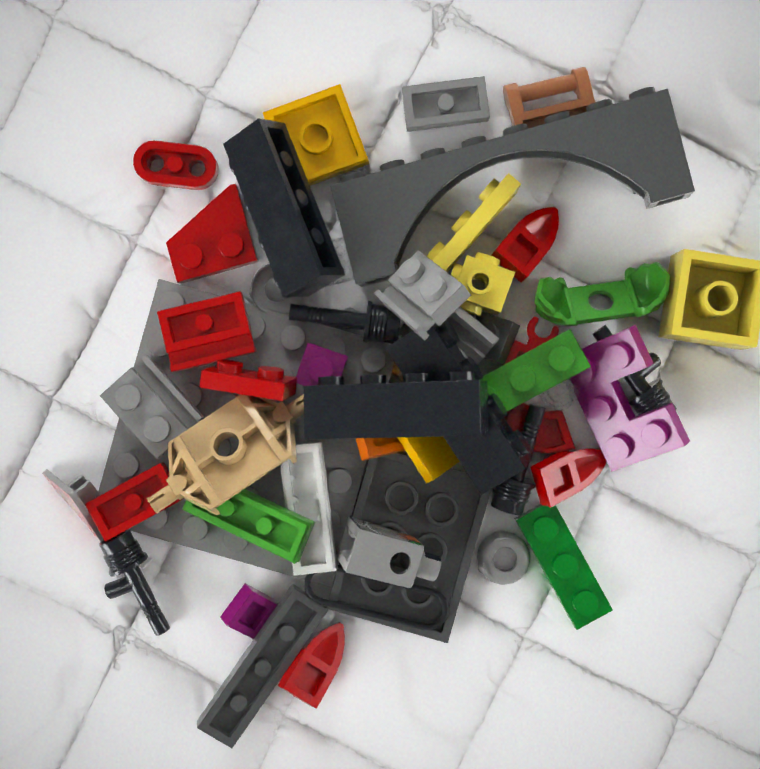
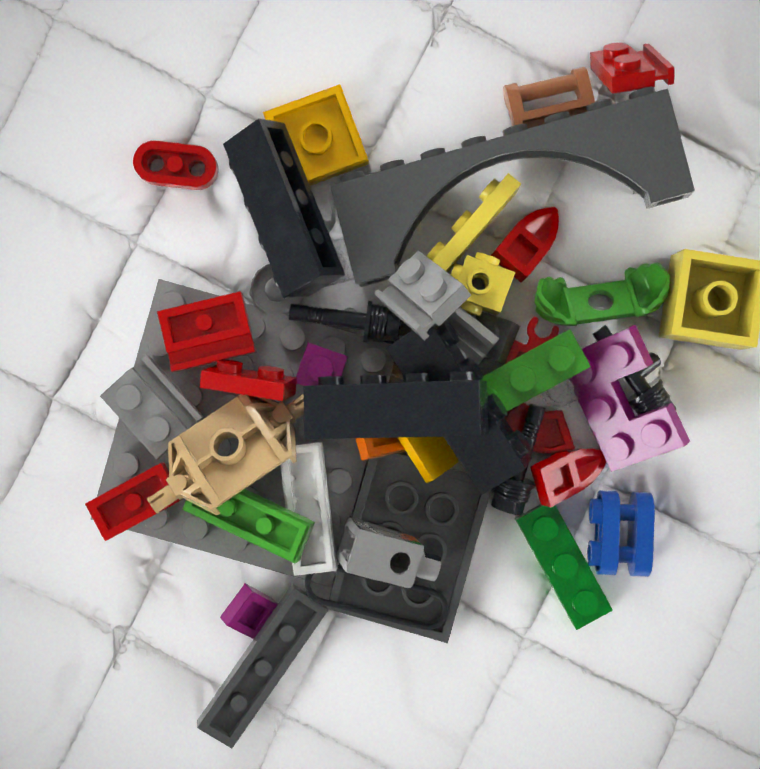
(76, 495): light grey piece -> none
(123, 557): black piece -> none
(213, 240): red wing -> none
(315, 666): red plate -> none
(445, 104): light grey plate -> none
(488, 548): light grey piece -> none
(605, 550): none -> blue brick
(629, 70): none -> red plate

